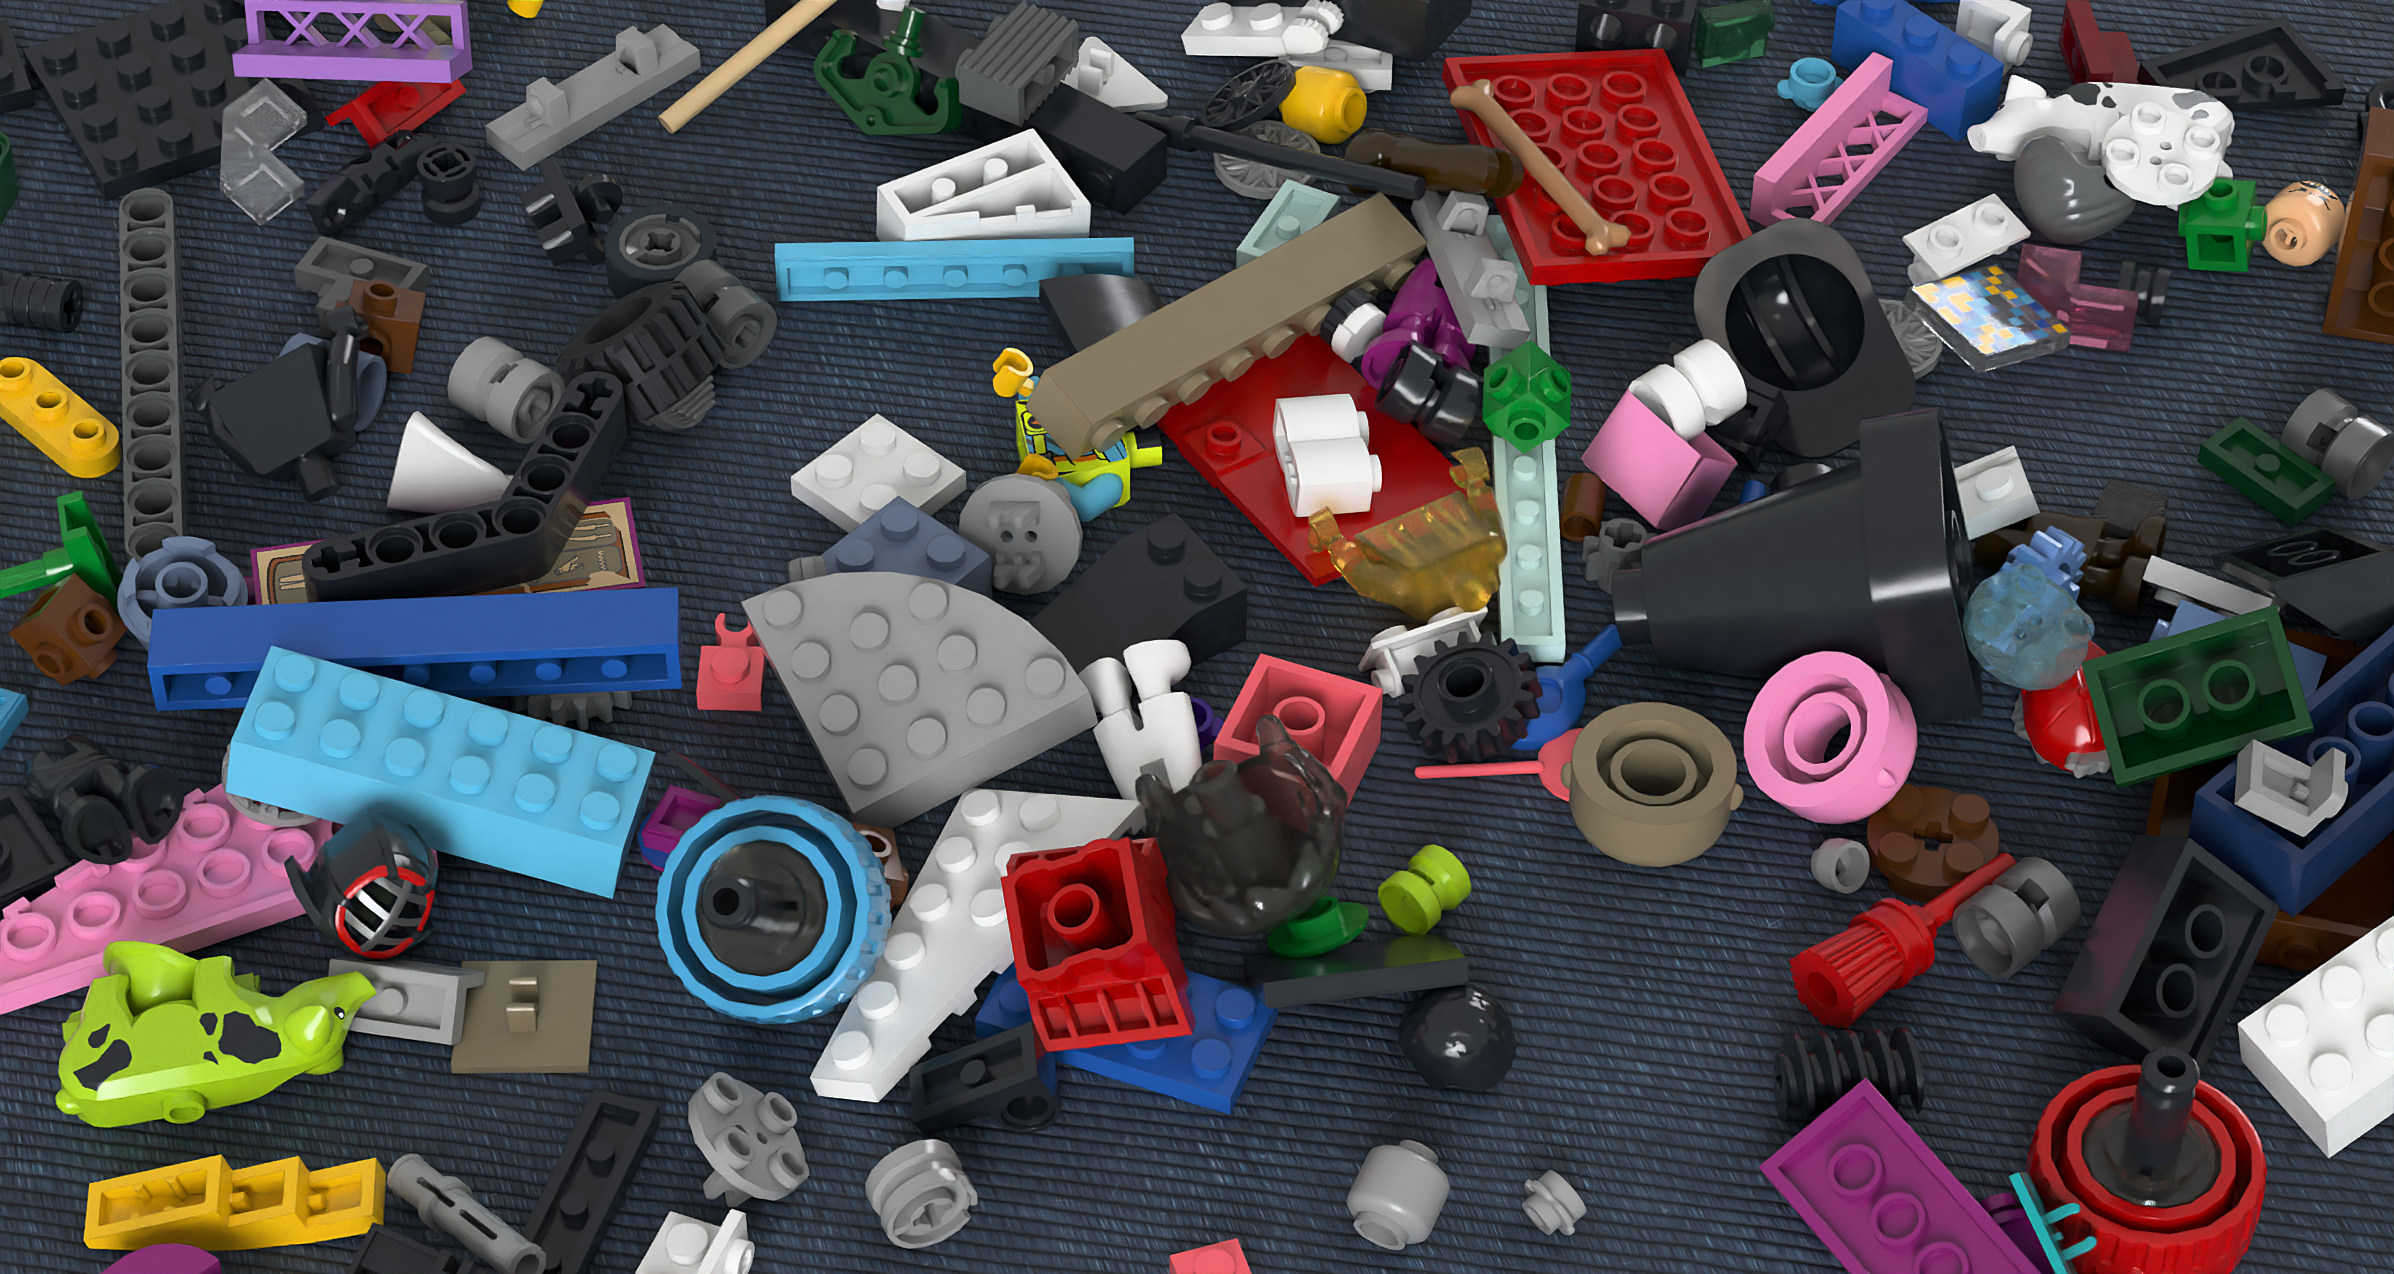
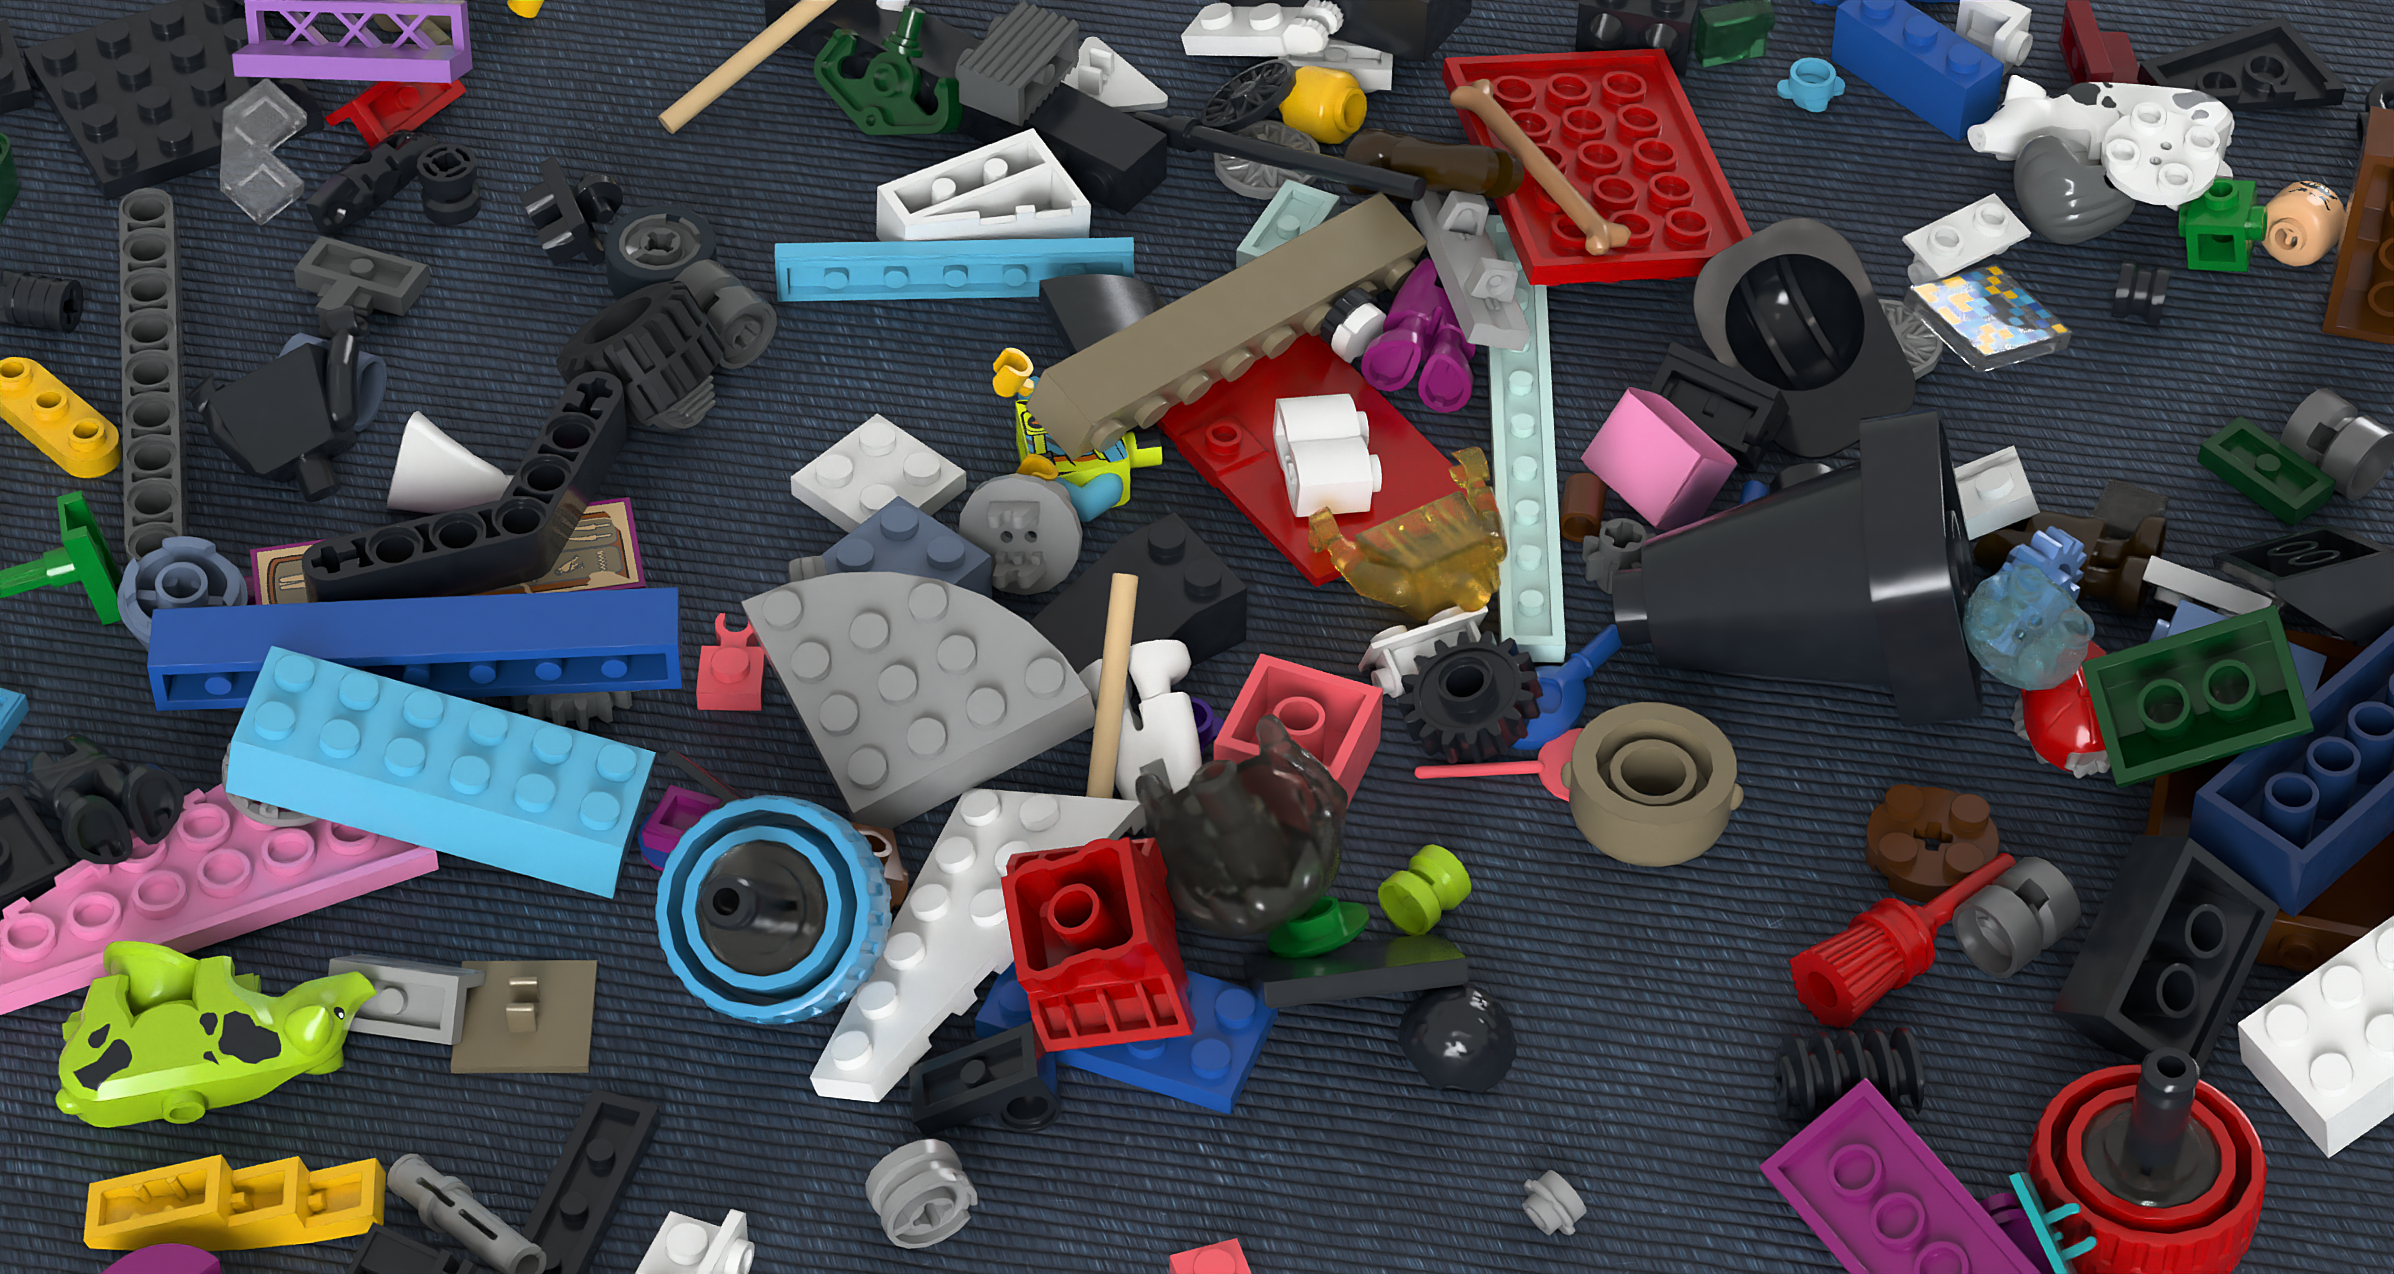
(70, 631): reddish brown brick -> none
(376, 880): black piece -> none
(393, 321): reddish brown brick -> none
(504, 389): light grey wheel -> none
(592, 96): light grey hinge -> none
(746, 1141): light grey plate -> none
(1112, 686): none -> tan bar
(1398, 1194): light grey head -> none
(1430, 394): black wheel -> none
(1526, 397): green brick -> none
(1696, 392): white wheel -> none
(1802, 713): bright pink piece -> none
(1821, 142): bright pink fence -> none
(1844, 856): light grey hinge -> none
(2093, 313): clear pink slope -> none
(2288, 789): light grey bracket -> none

